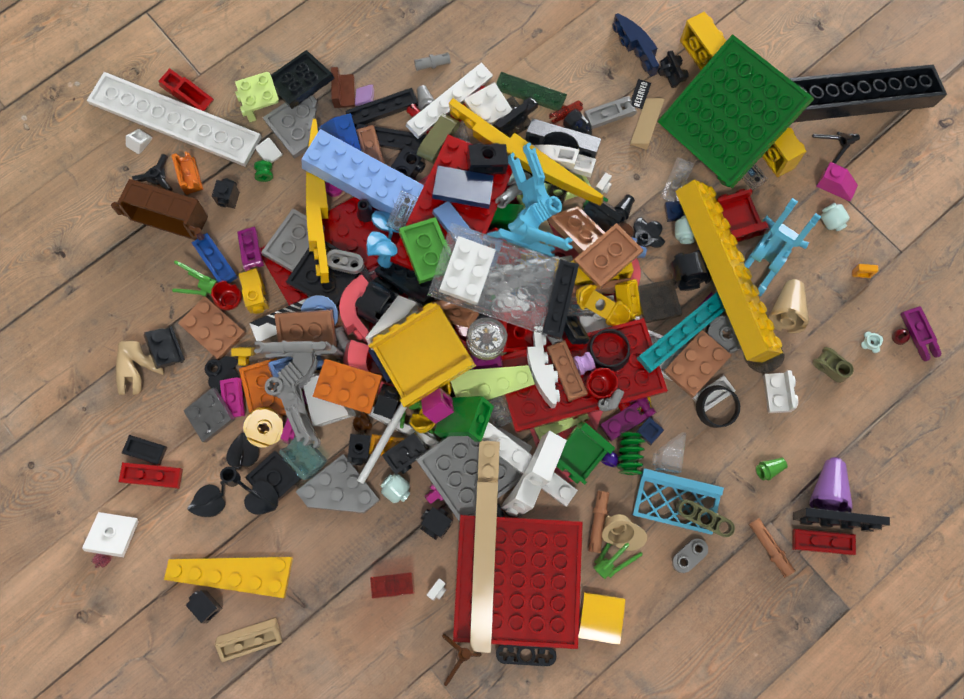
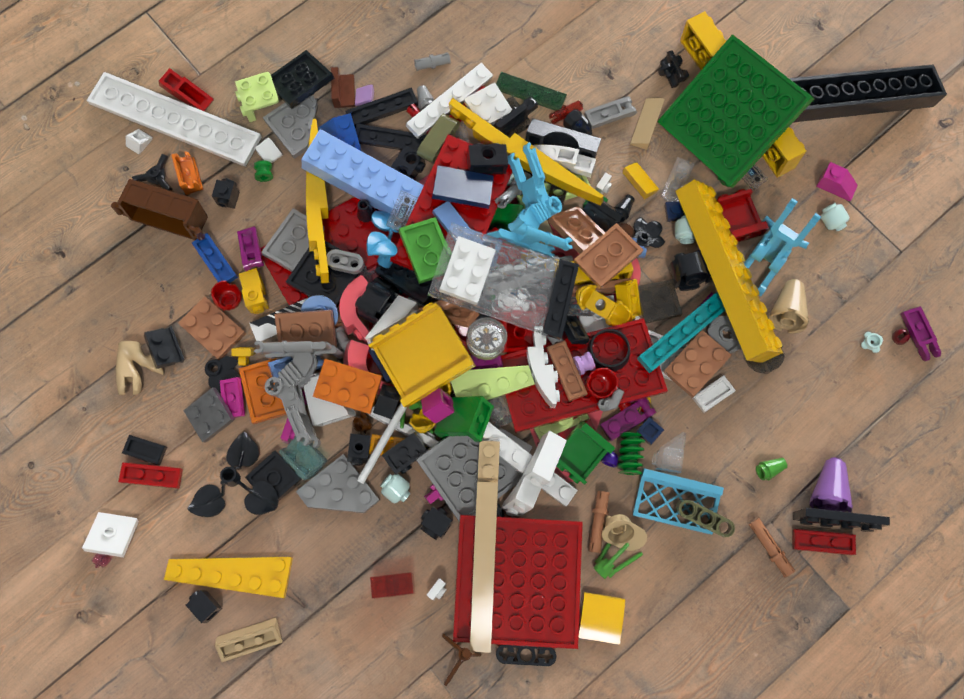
(205, 282): bright green plant -> none
(260, 416): yellow plate -> none
(332, 190): dark pink tile -> none
(369, 142): nougat tile -> none
(636, 39): dark blue slope -> none
(640, 93): black sticker -> none
(640, 180): none -> yellow slope
(690, 555): light grey plate -> none
(701, 403): black tyre -> none
(780, 392): white bracket -> none
(831, 365): olive piece -> none
(845, 141): black plant -> none
(865, 270): light orange tile -> none

